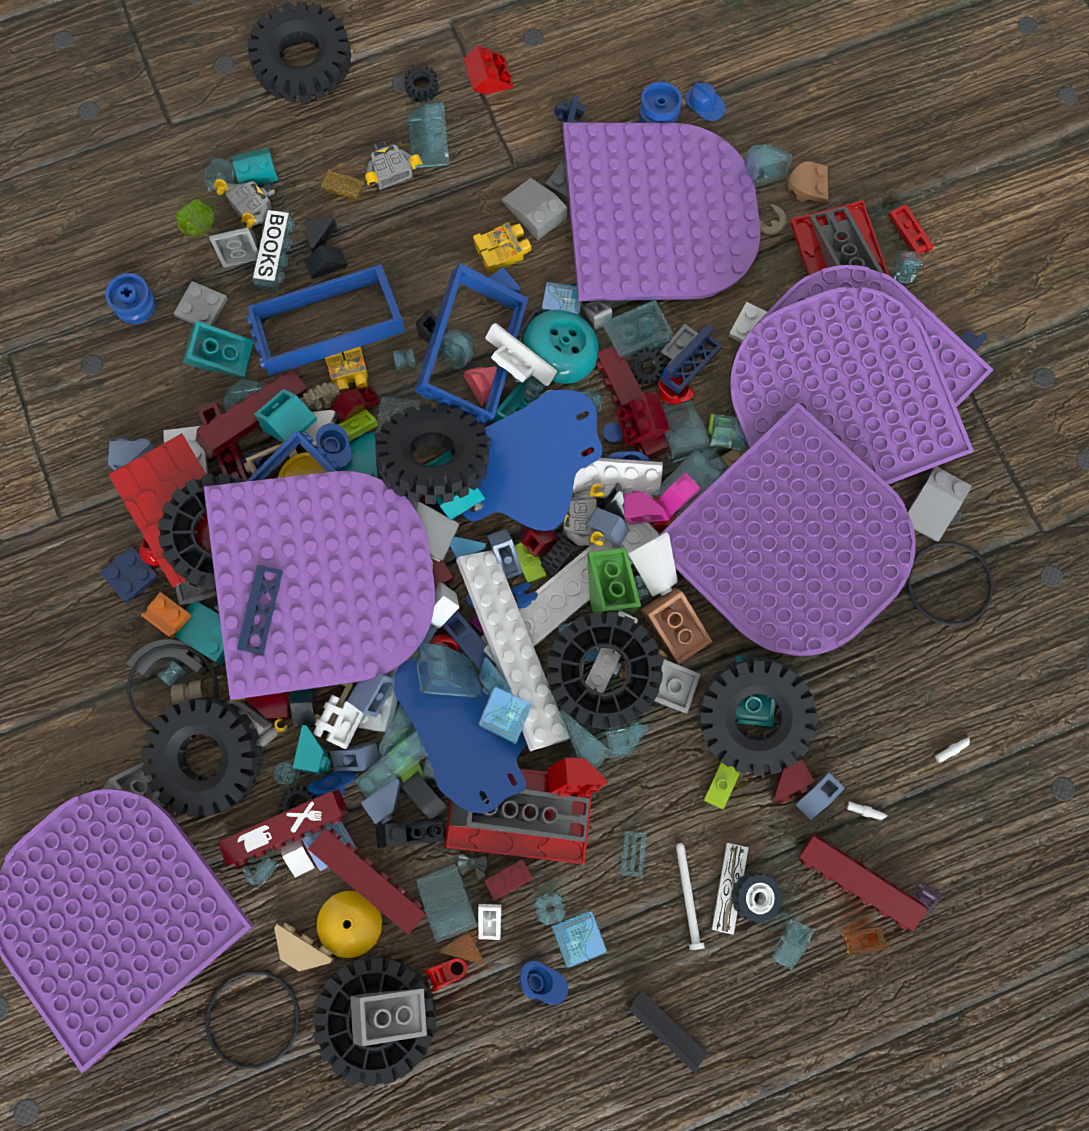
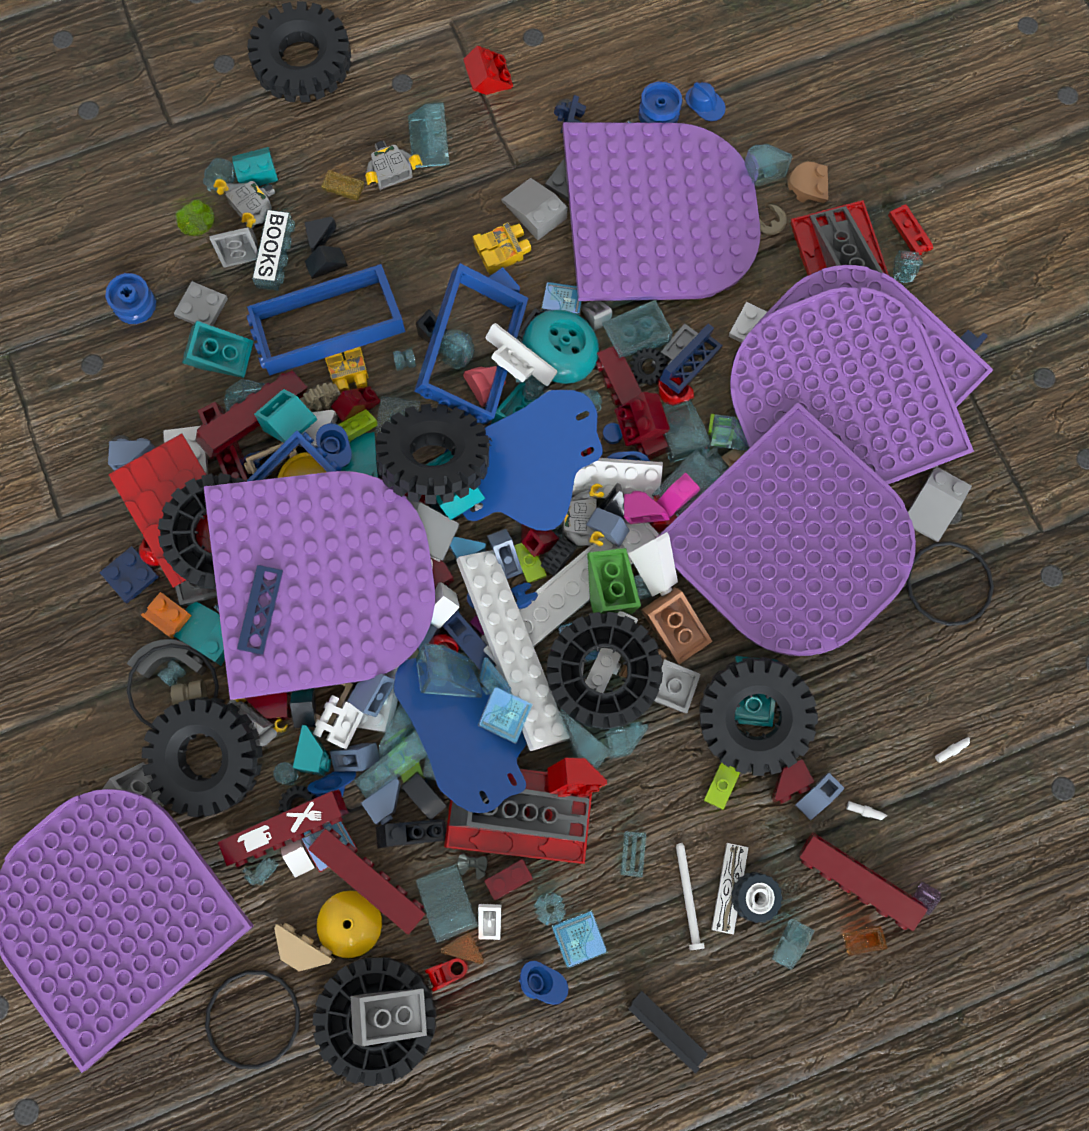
(421, 92): black tyre -> none

